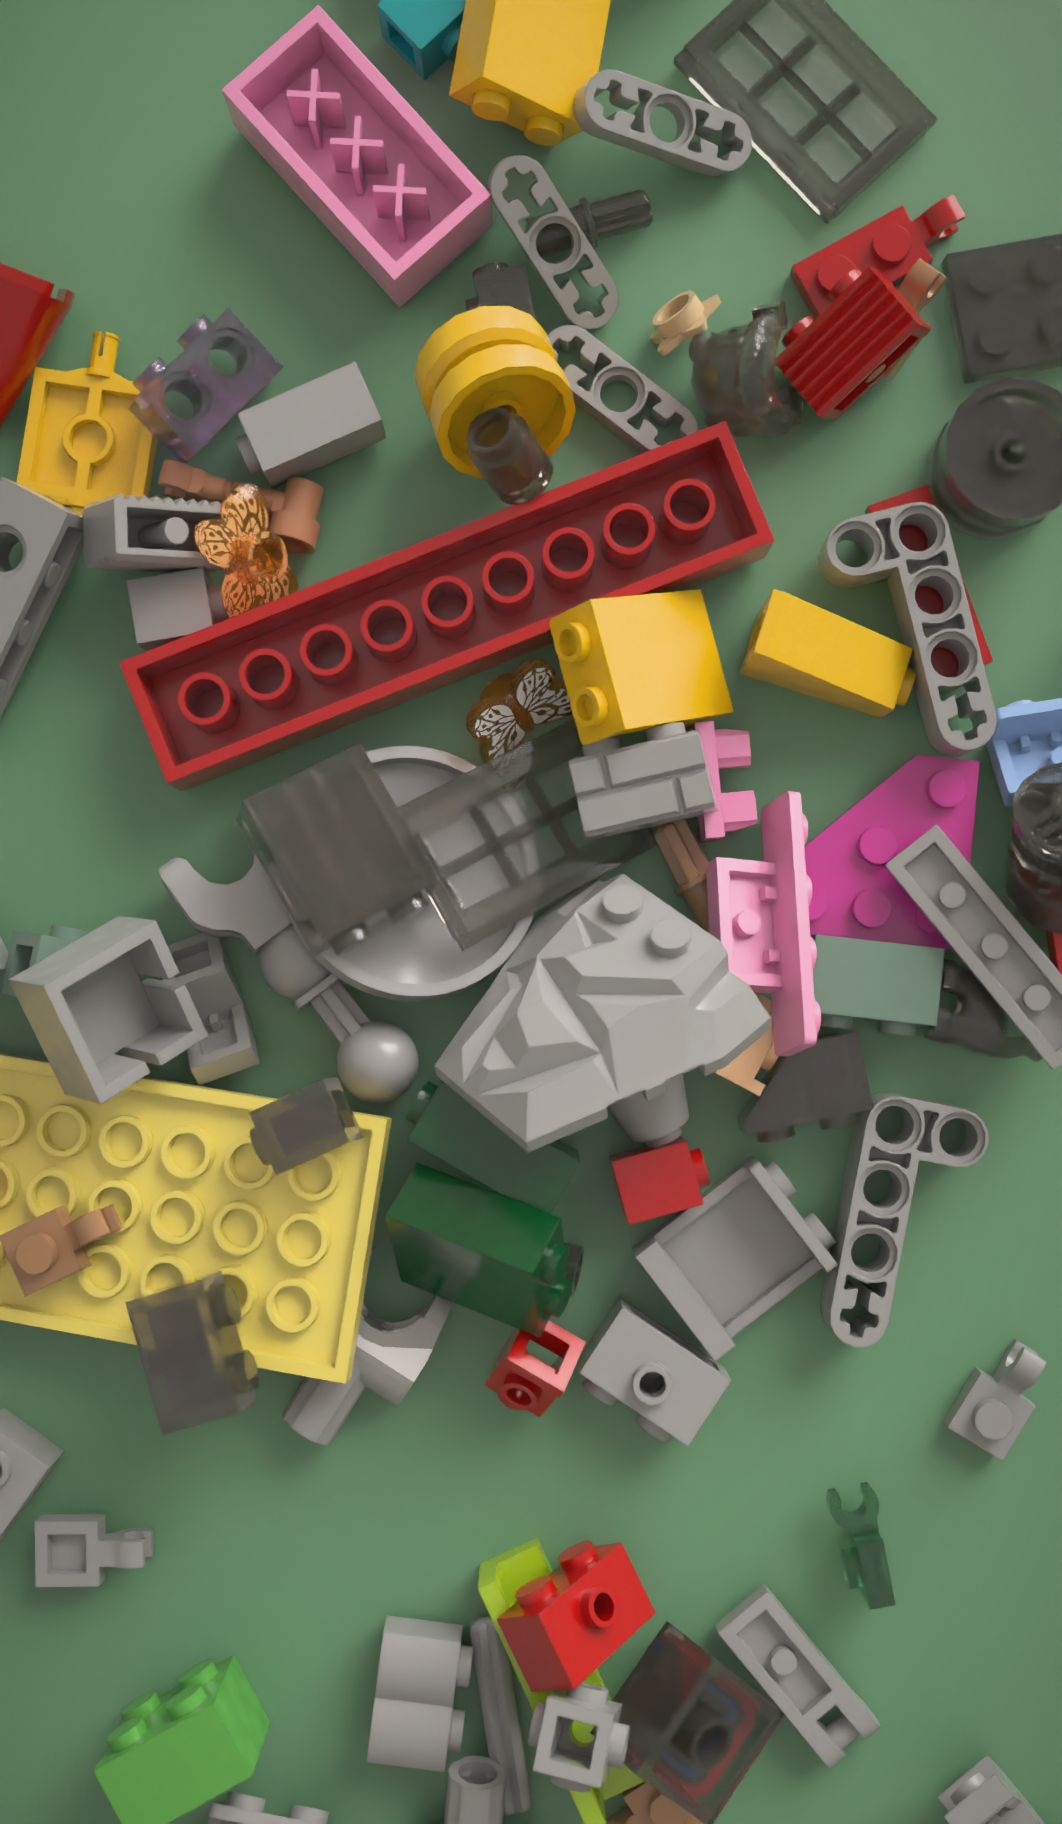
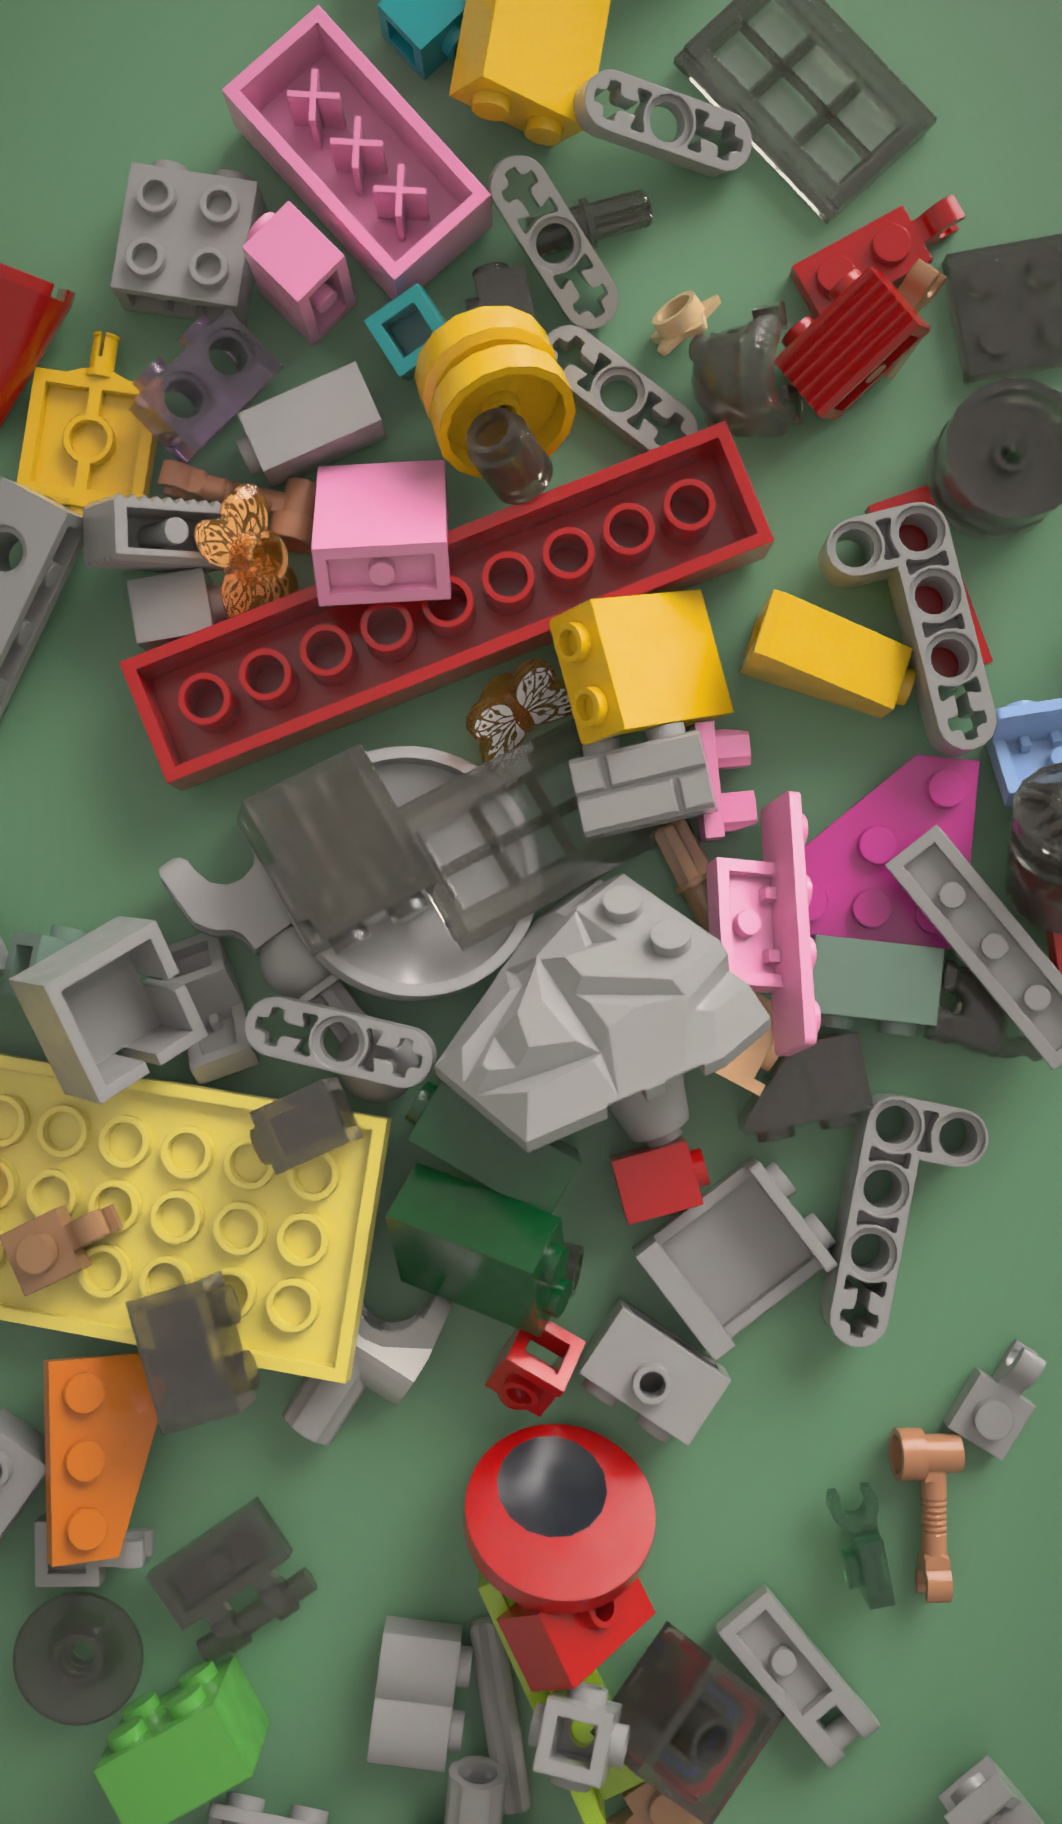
(60, 1681): none -> clear smoke dish
(95, 1452): none -> orange wing
(185, 242): none -> light grey brick
(219, 1566): none -> clear smoke plate
(298, 1012): none -> light grey beam
(299, 272): none -> bright pink brick
(381, 533): none -> bright pink panel
(405, 327): none -> teal brick
(558, 1518): none -> piece
(928, 1460): none -> nougat brick

